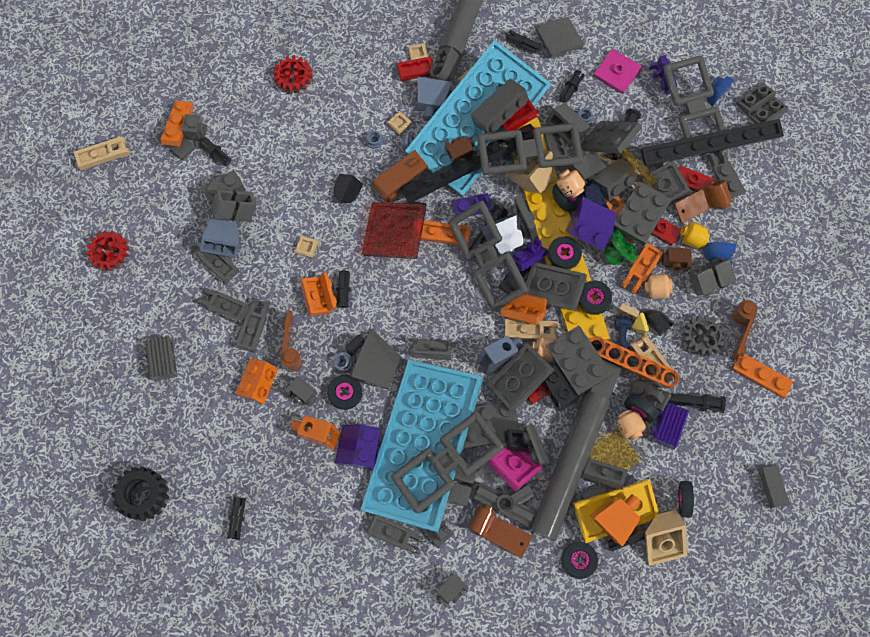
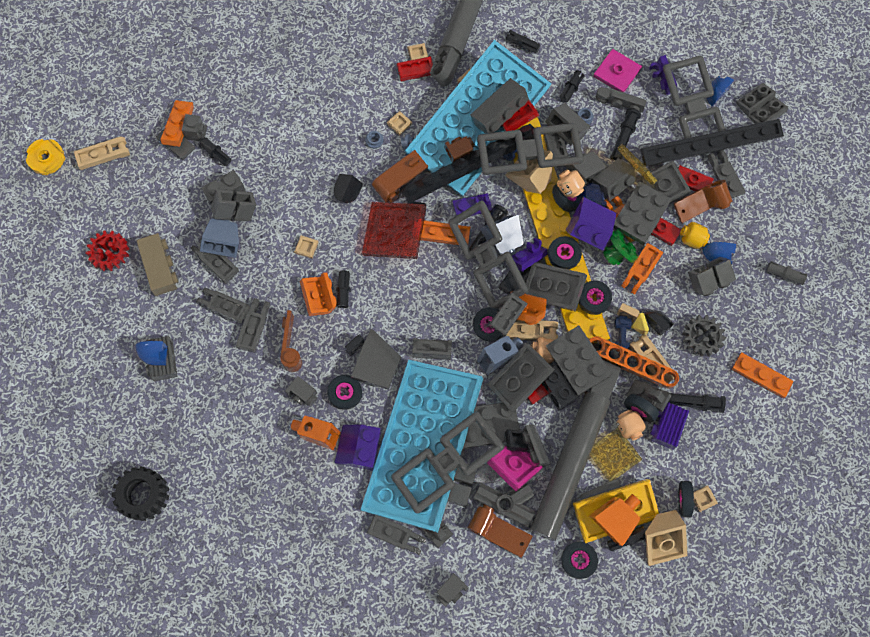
(49, 165): none -> yellow plate
(152, 352): none -> blue brick
(157, 264): none -> dark tan brick
(236, 518): black pin -> none
(256, 380): orange bracket -> none
(285, 80): red gear -> none
(338, 362): sand blue plate -> none
(432, 95): sand blue torso -> none
(480, 324): none -> black bush
(508, 314): none -> dark grey plate
(526, 217): dark grey plate -> none
(559, 37): dark grey slope -> none
(605, 473): dark grey hinge -> none
(611, 136): dark grey plate -> none
(620, 99): none -> dark grey hinge
(659, 286): light nougat head -> none
(677, 258): reddish brown brick -> none
(704, 498): none -> tan tile
(744, 315): dark orange door -> none
(773, 486): dark grey slope -> none
(787, 273): none -> dark grey pin

